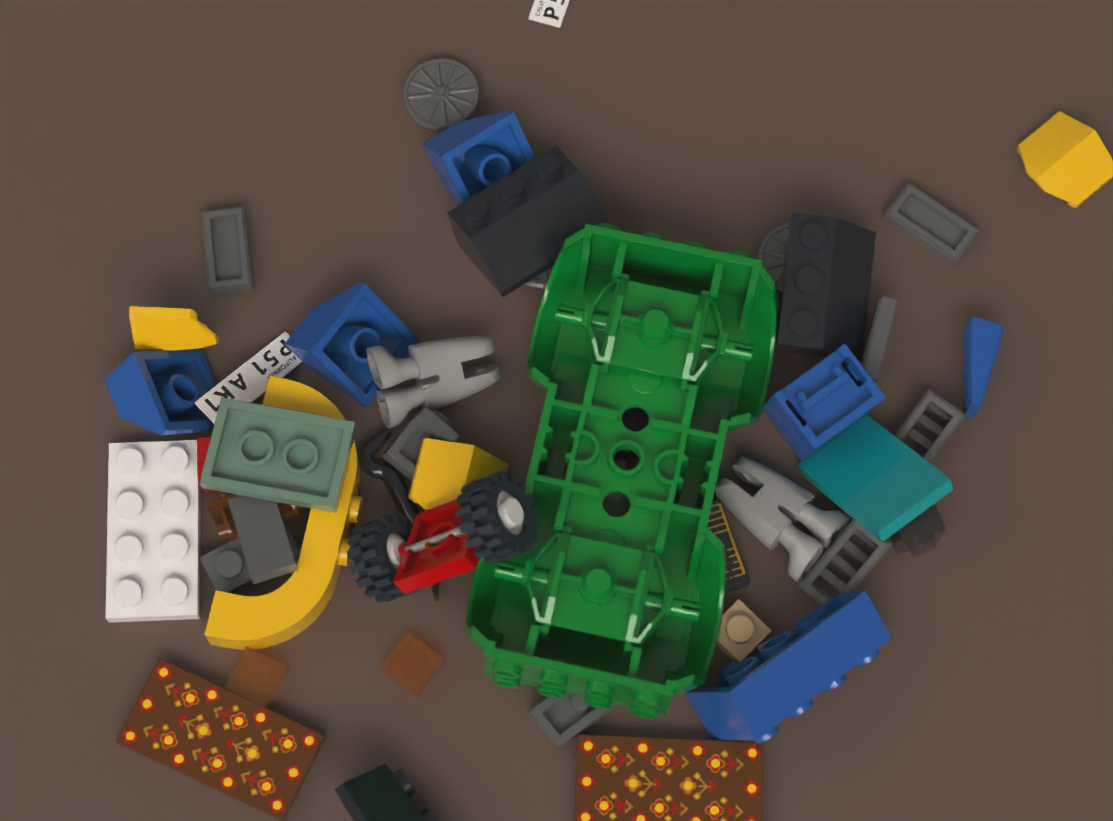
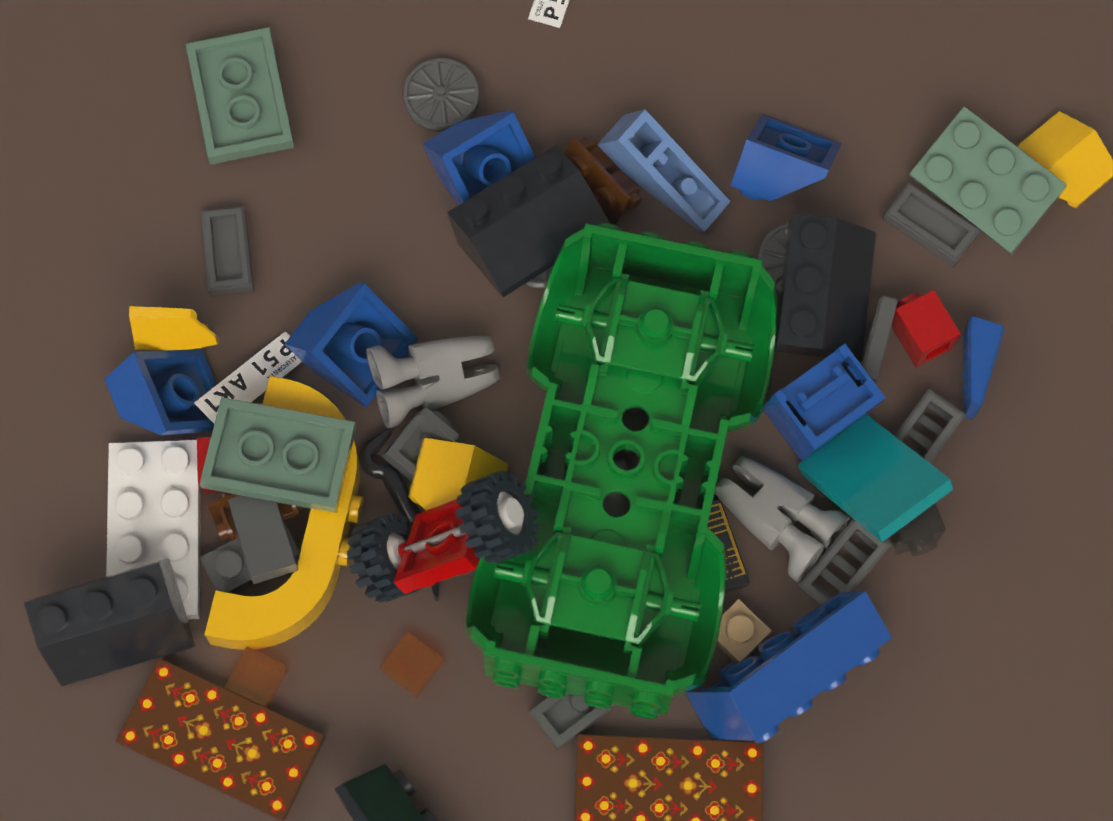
(110, 623): none -> black slope
(239, 96): none -> sand green plate
(611, 191): none -> reddish brown hinge
(663, 169): none -> medium blue slope
(782, 160): none -> blue slope
(924, 327): none -> red brick
(988, 180): none -> sand green plate

